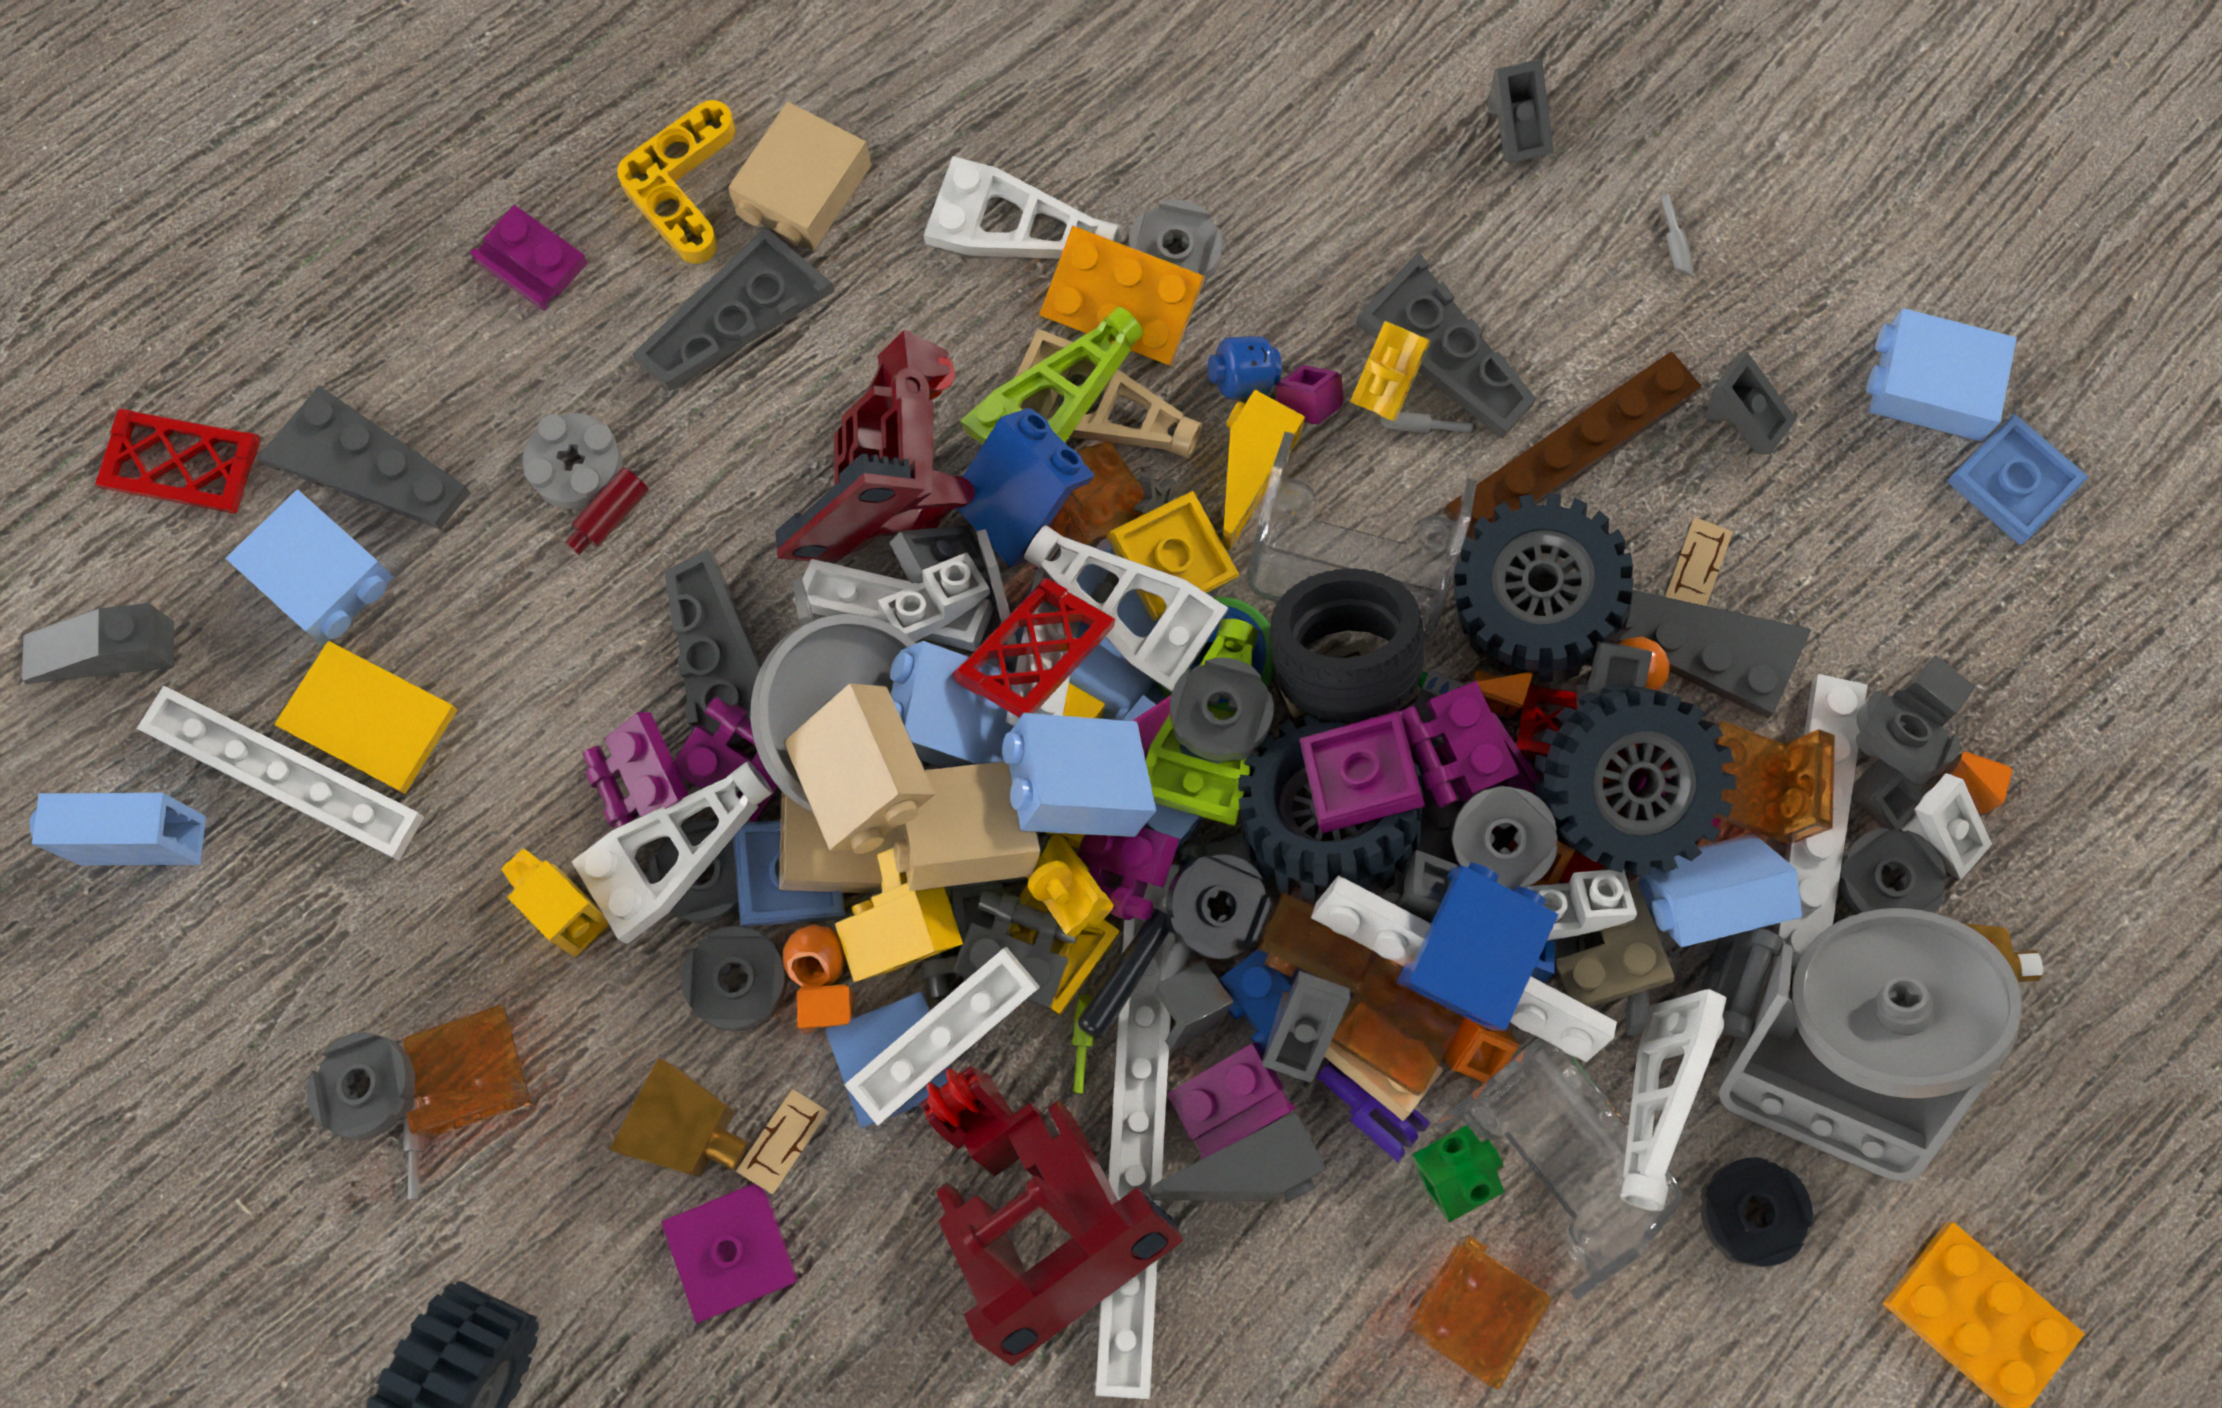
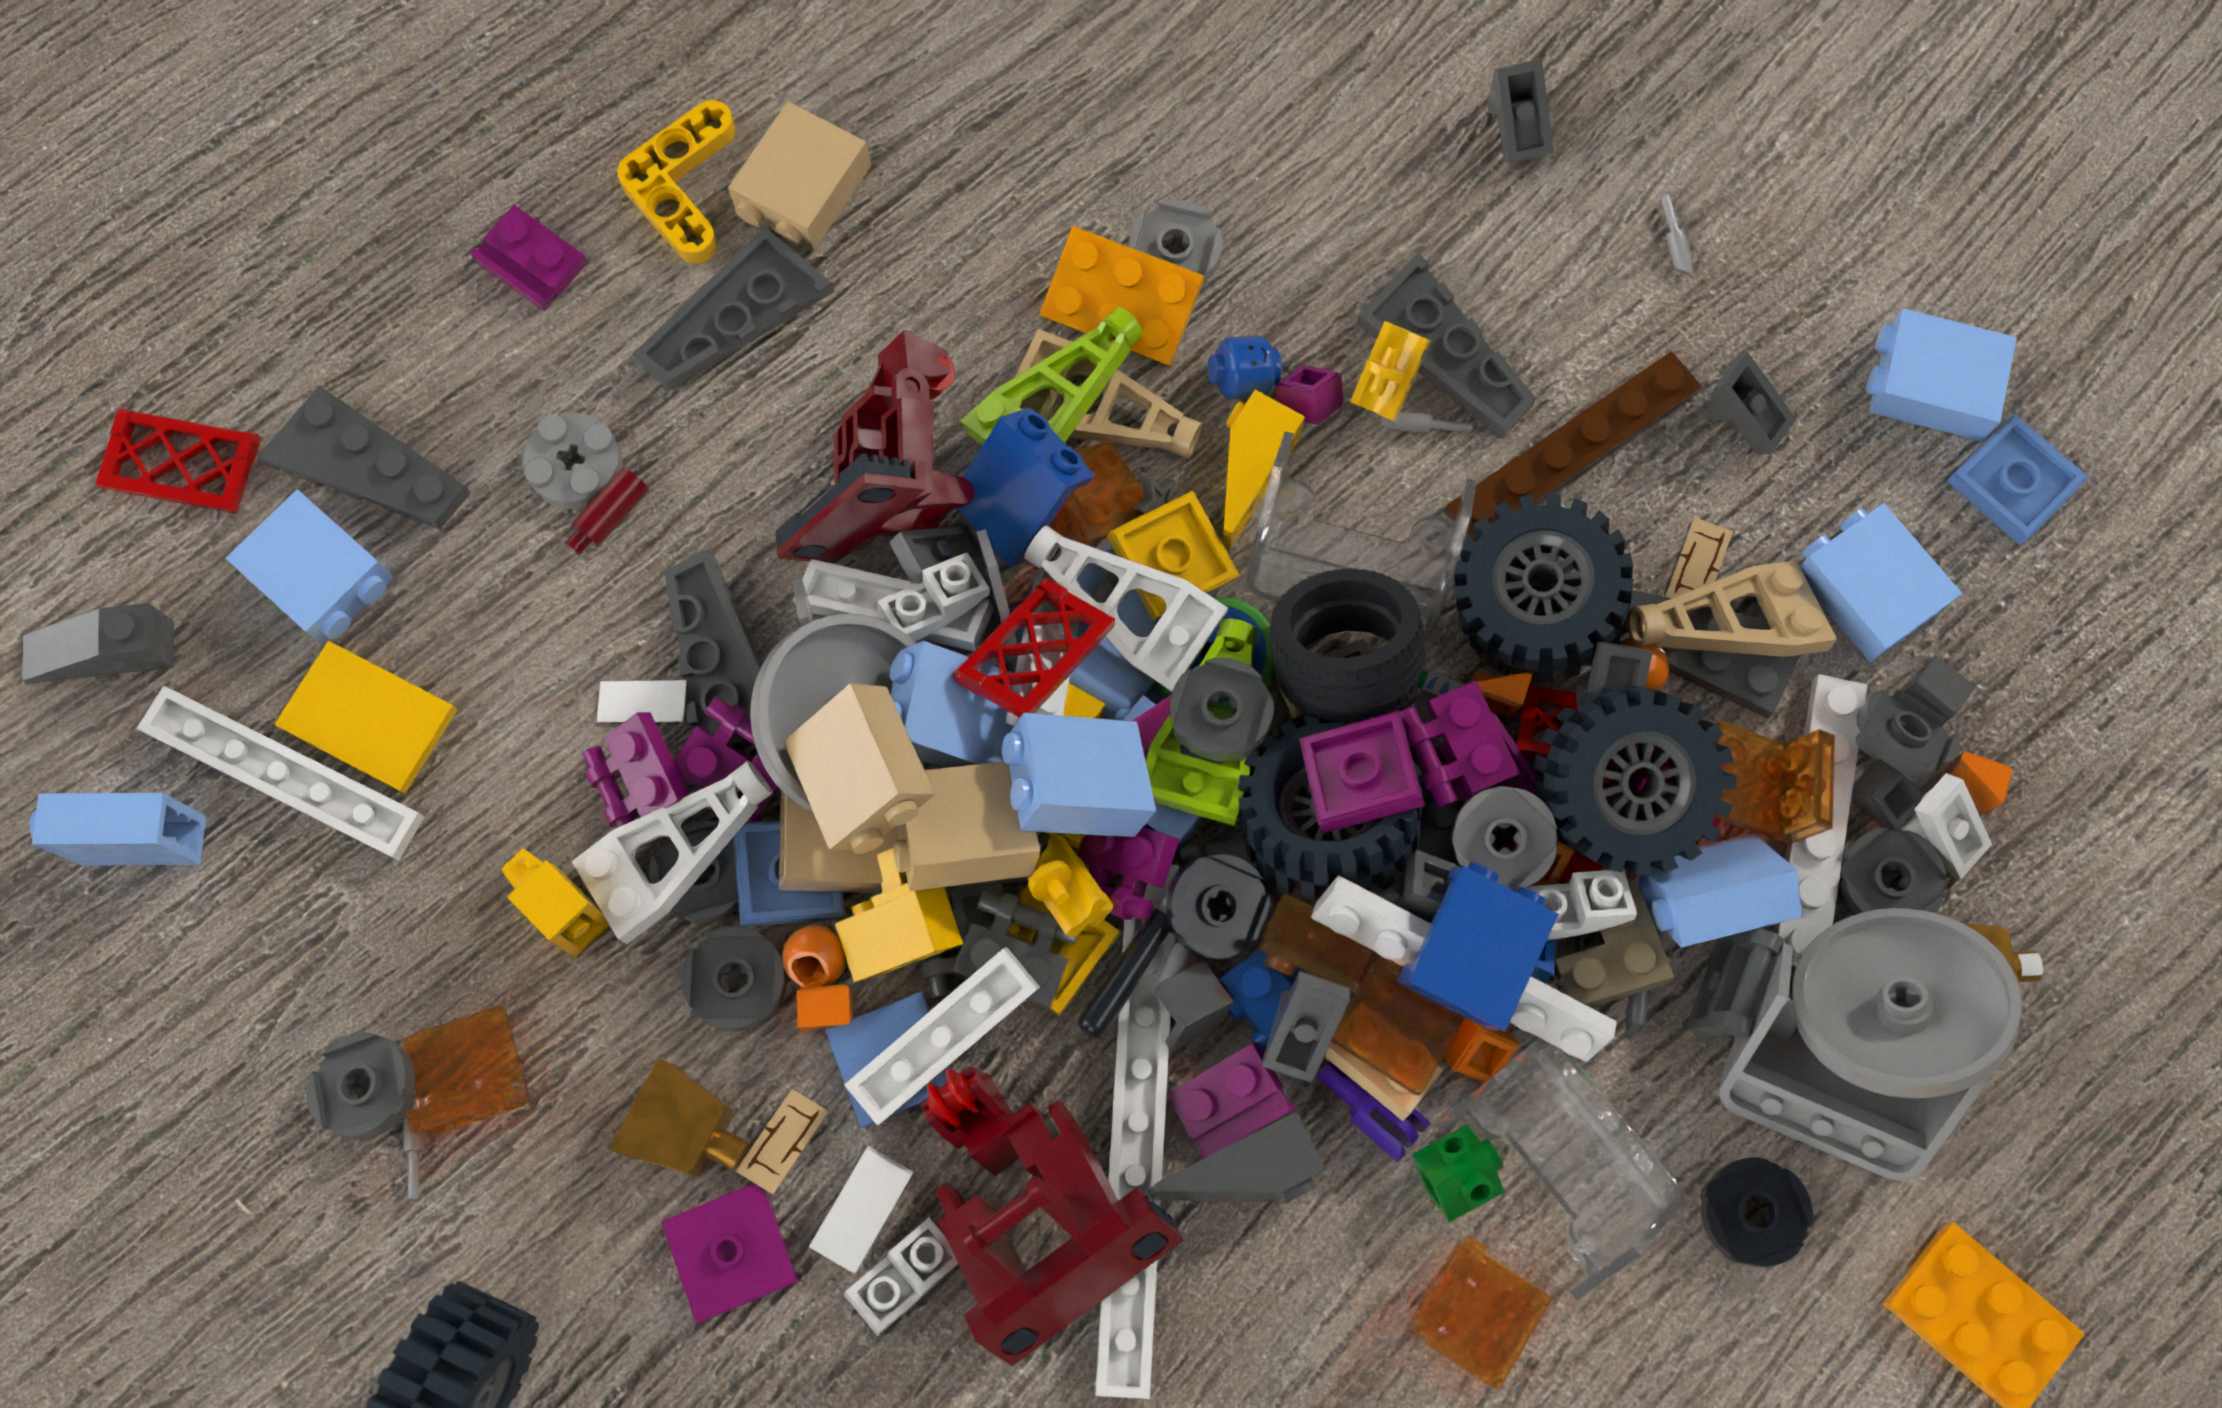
(624, 698): none -> white sticker
(861, 1209): none -> white slope
(902, 1277): none -> white slope
(964, 199): white plate -> none
(1082, 1042): lime piece -> none
(1671, 1029): white plate -> none
(1783, 595): none -> tan plate
(1876, 581): none -> light blue brick

